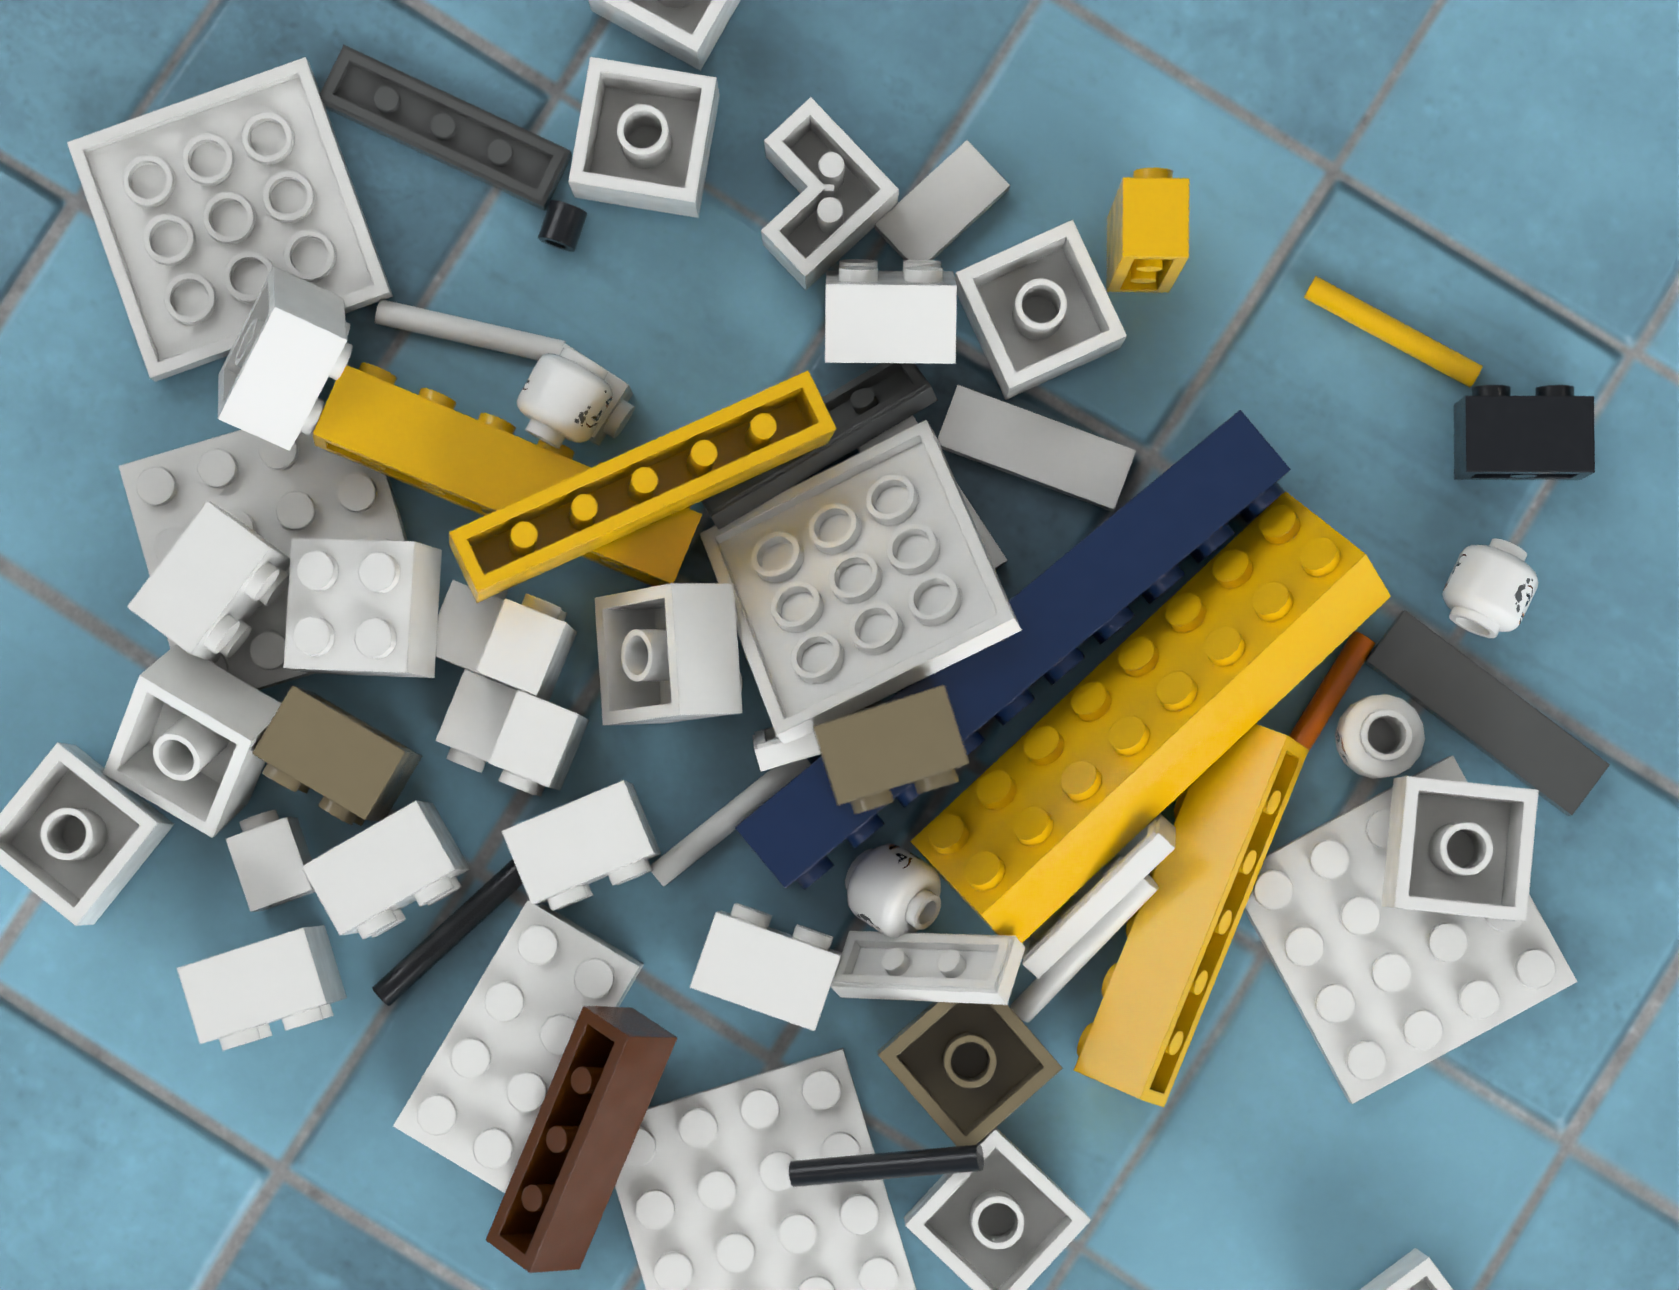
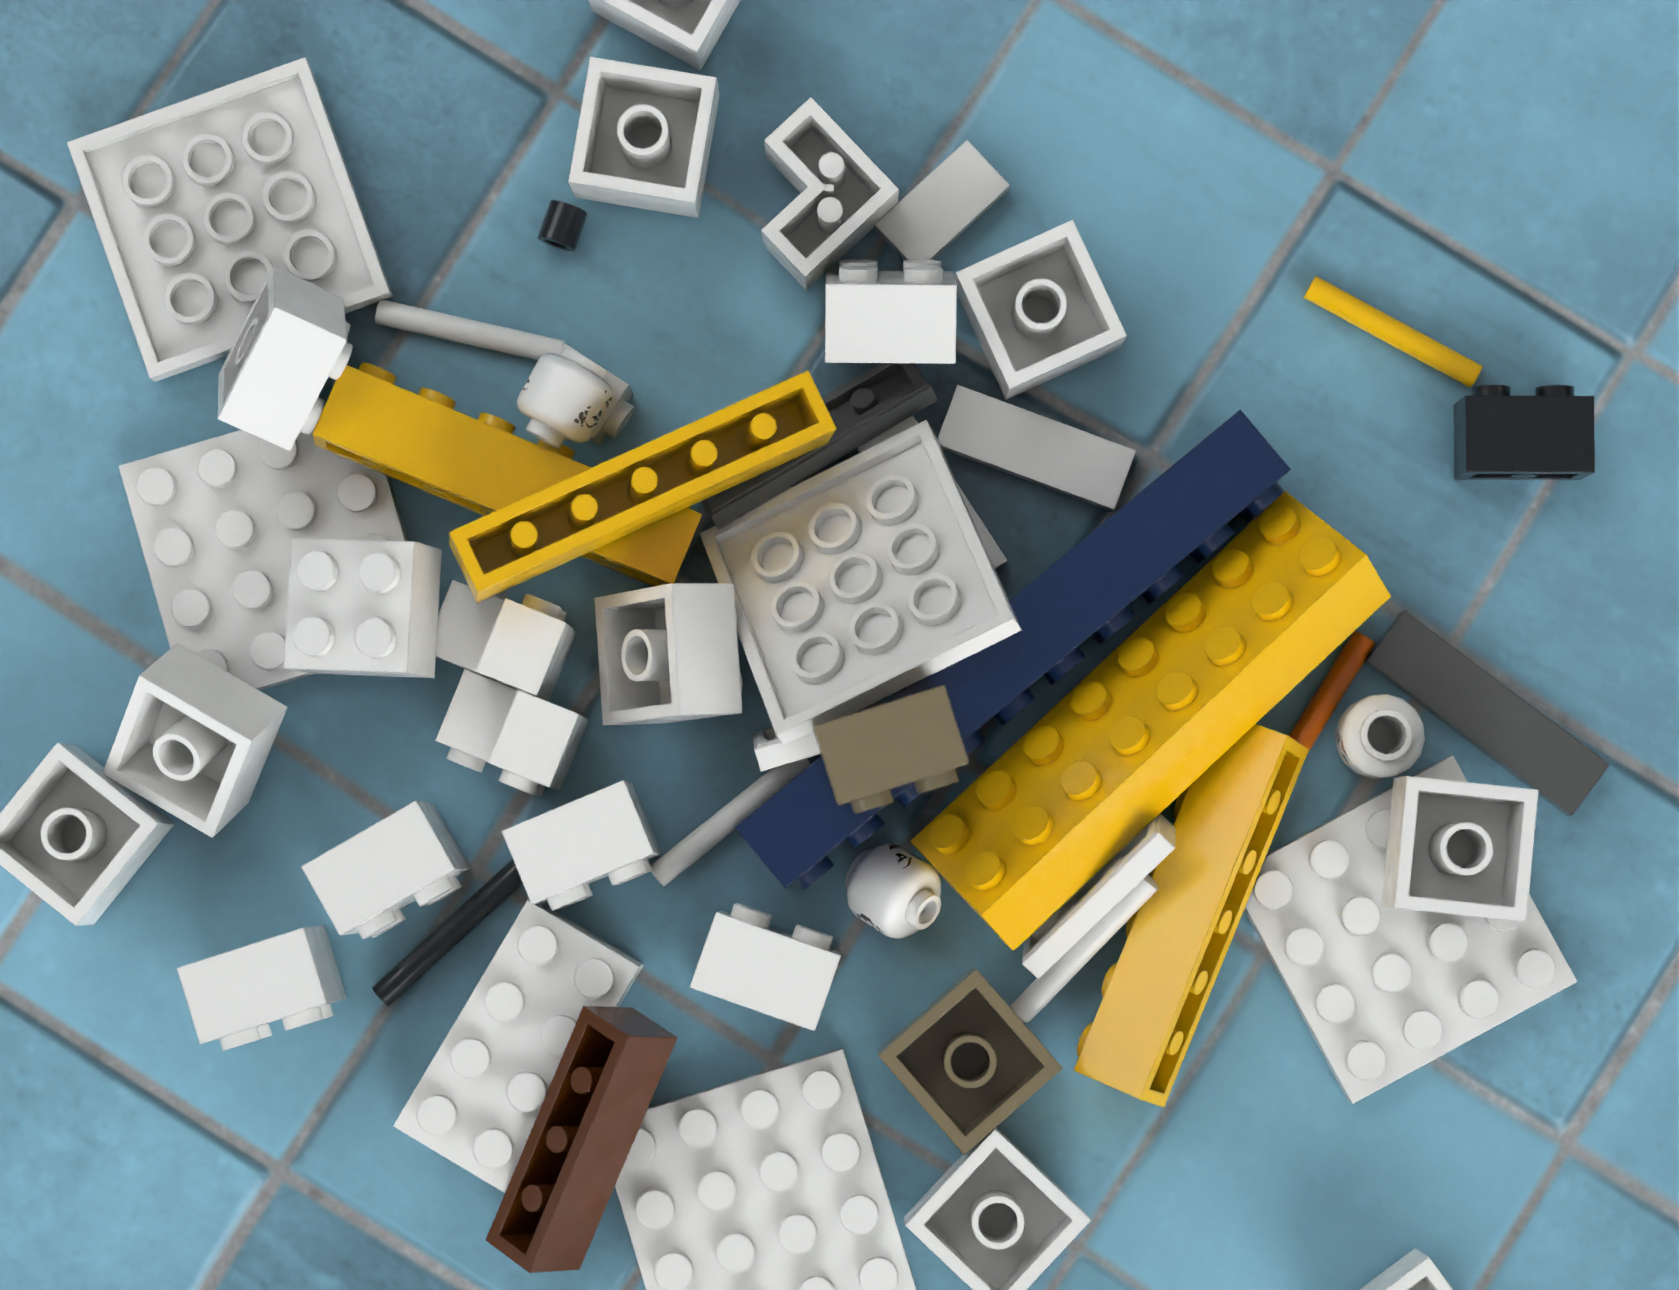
(212, 585): white brick -> none
(270, 860): white brick -> none
(335, 755): dark tan brick -> none
(444, 127): dark grey tile -> none
(886, 1165): black bar -> none
(928, 967): white tile -> none
(1147, 232): yellow brick -> none
(1490, 588): white head -> none

